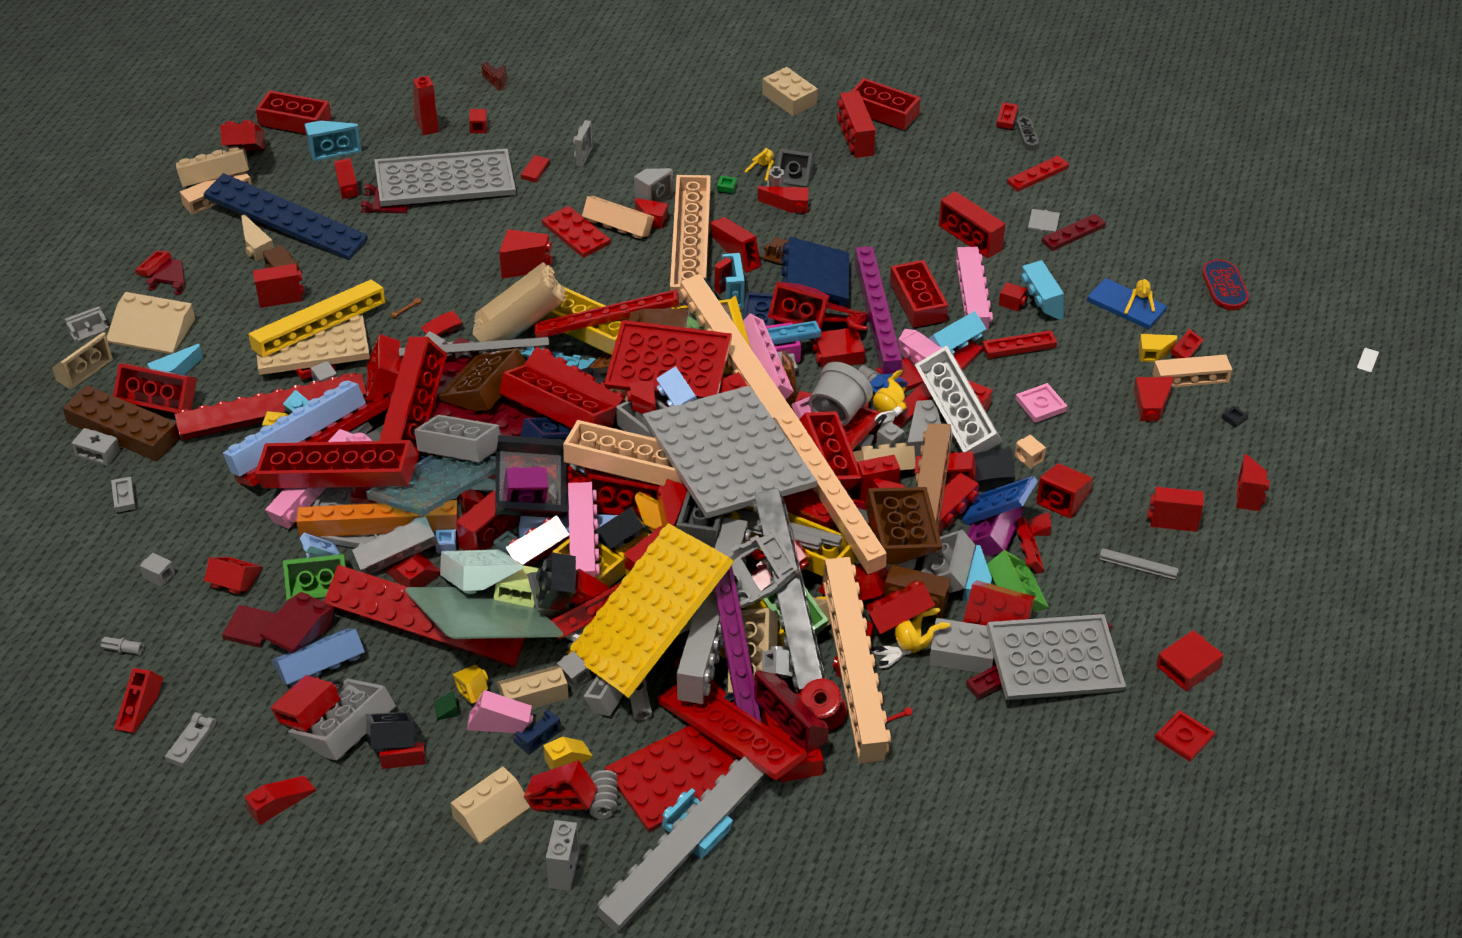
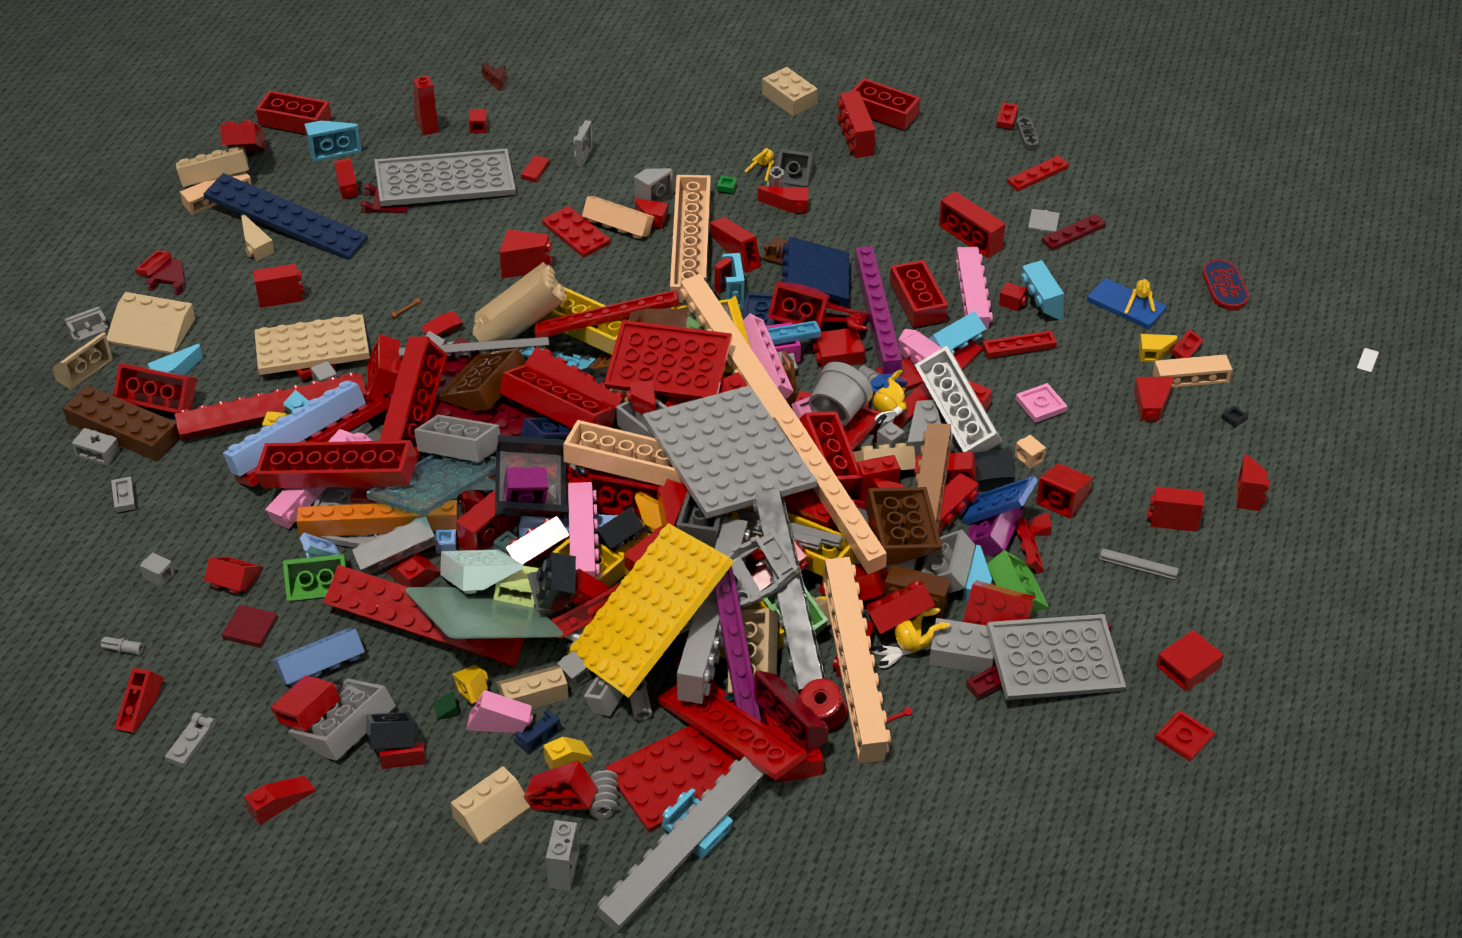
(278, 257): reddish brown brick -> none
(299, 622): dark red slope -> none
(316, 318): yellow brick -> none
(675, 388): light blue brick -> none
(776, 662): light grey brick -> none

